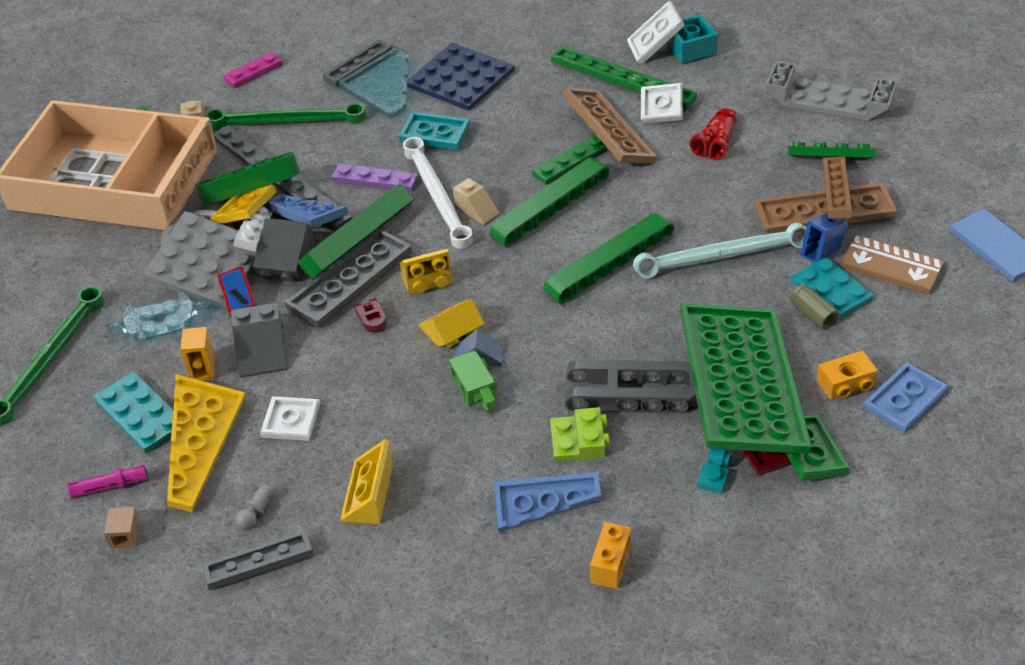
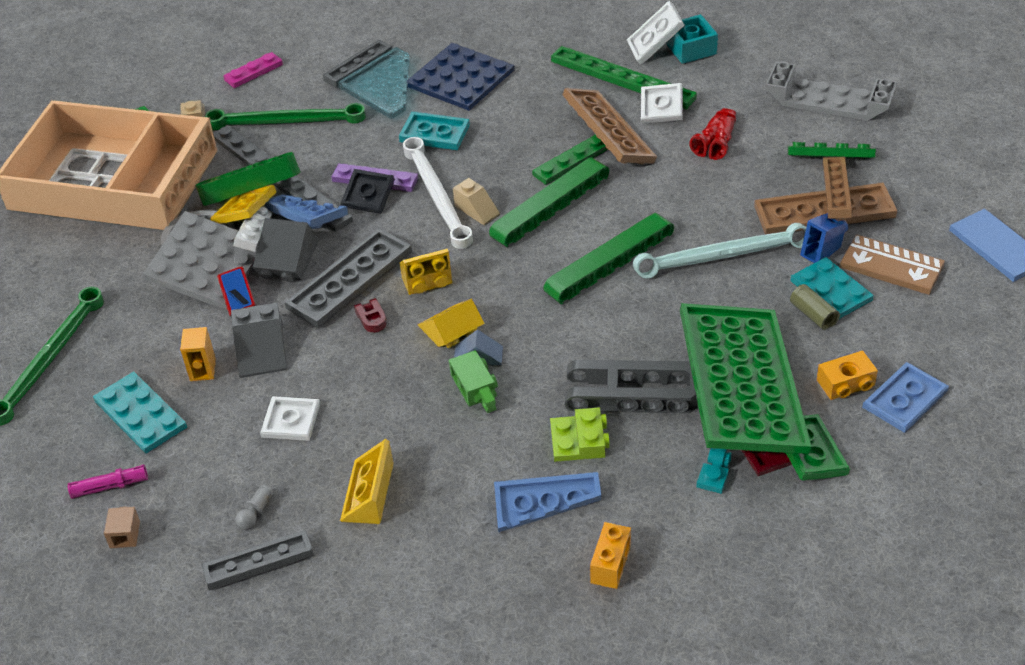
(141, 324): clear light blue plate -> none
(199, 429): yellow wing -> none
(355, 231): green beam -> none
(367, 191): none -> black tile

